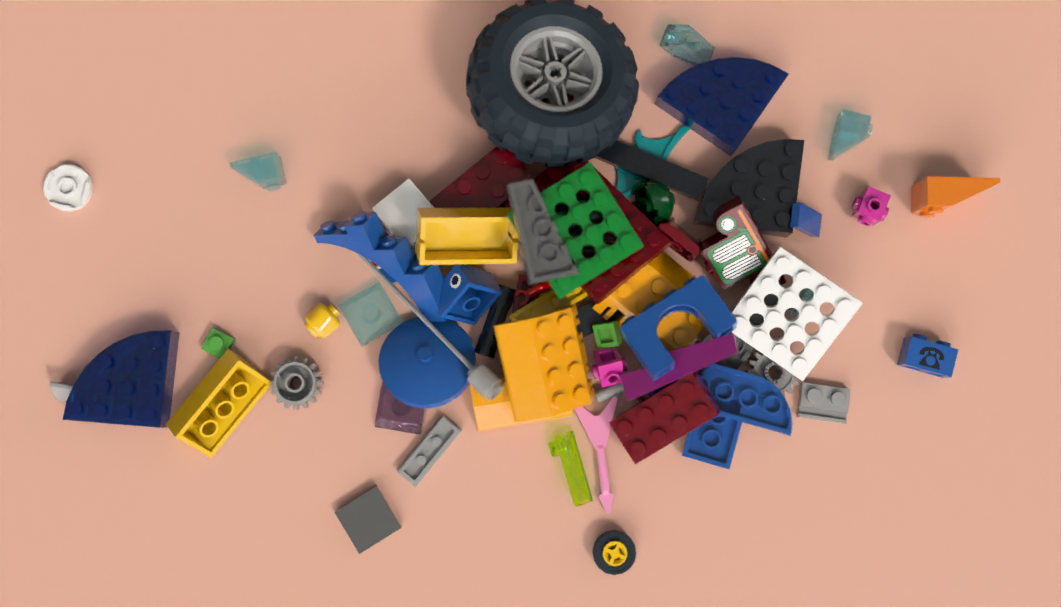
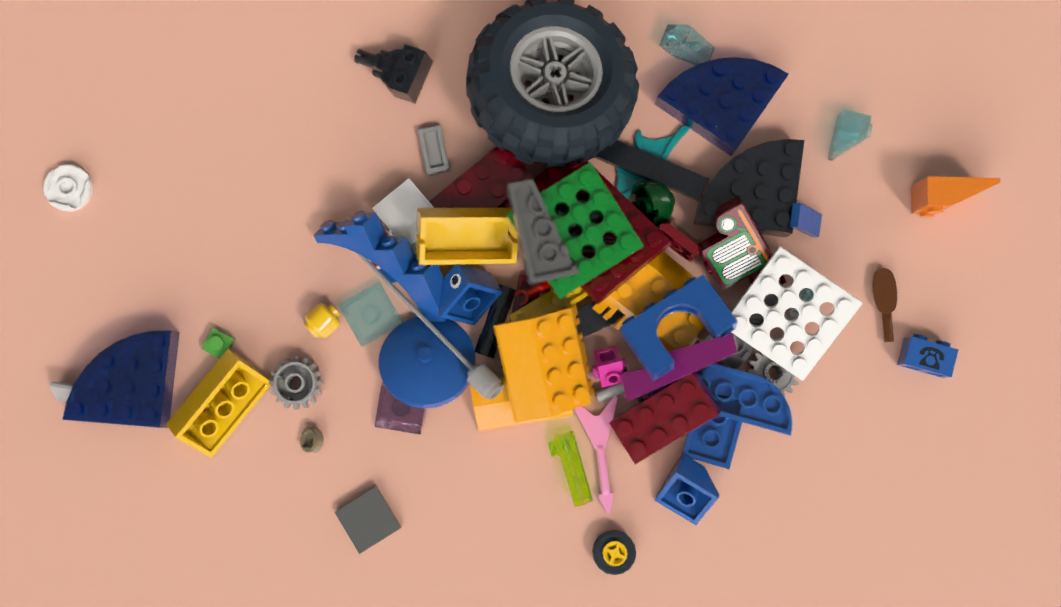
(262, 170): clear light blue slope -> none
(311, 440): none -> dark tan tile
(399, 70): none -> black brick
(429, 451): light grey tile -> none
(433, 150): none -> light grey tile
(607, 334): bright green plate -> none
(688, 490): none -> blue slope
(823, 402): light grey plate -> none
(870, 206): dark pink brick -> none
(885, 299): none -> reddish brown piece

